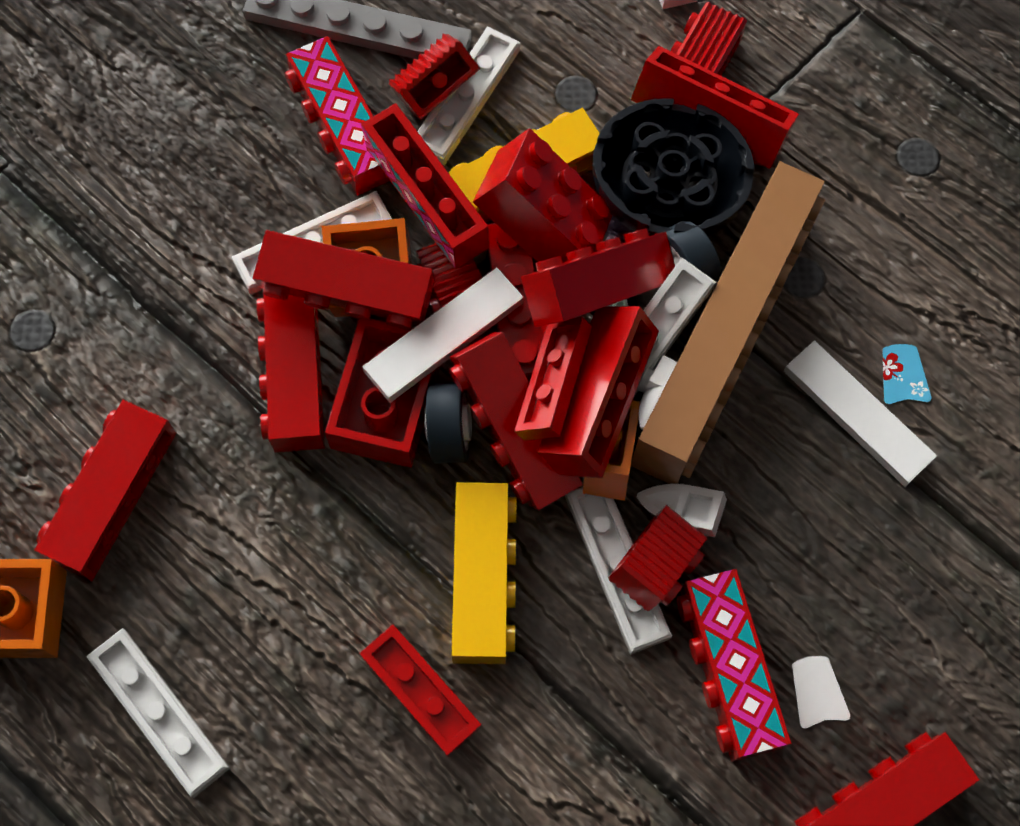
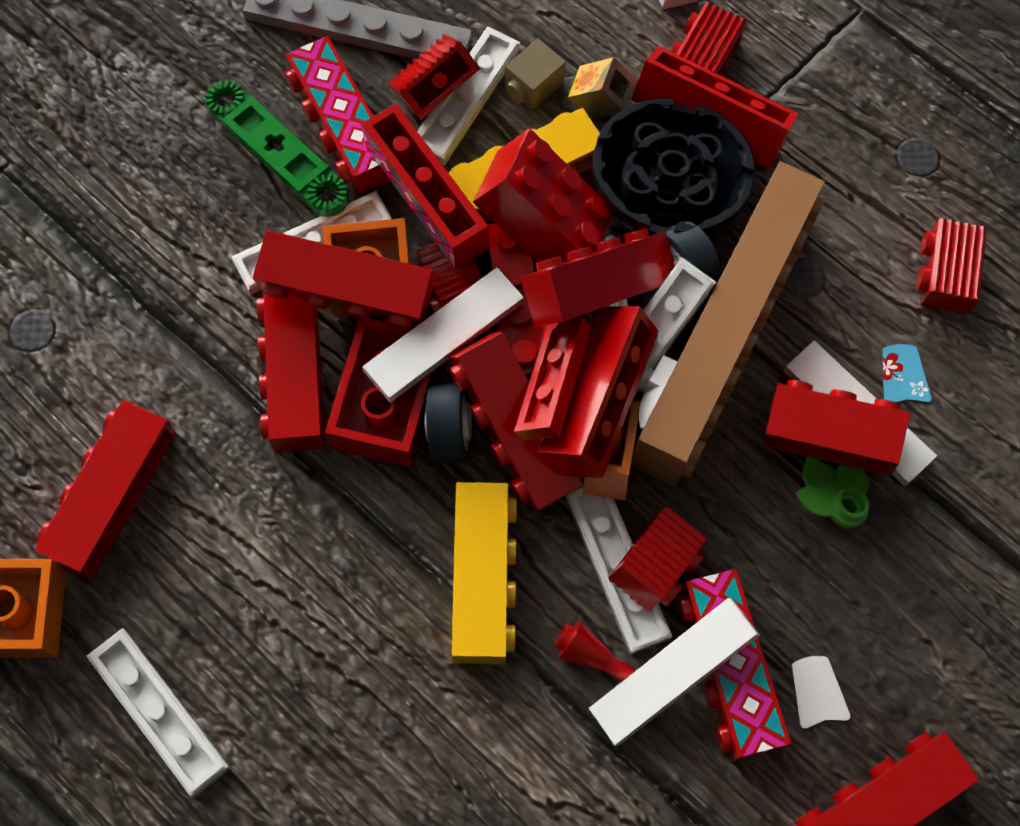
(293, 165): none -> green piece
(420, 690): red plate -> none
(534, 74): none -> dark tan brick
(583, 648): none -> red cone
(602, 88): none -> dark tan brick
(674, 671): none -> white tile
(695, 504): white plate -> none
(831, 489): none -> bright green plate
(837, 427): none -> red brick
(952, 266): none -> red brick

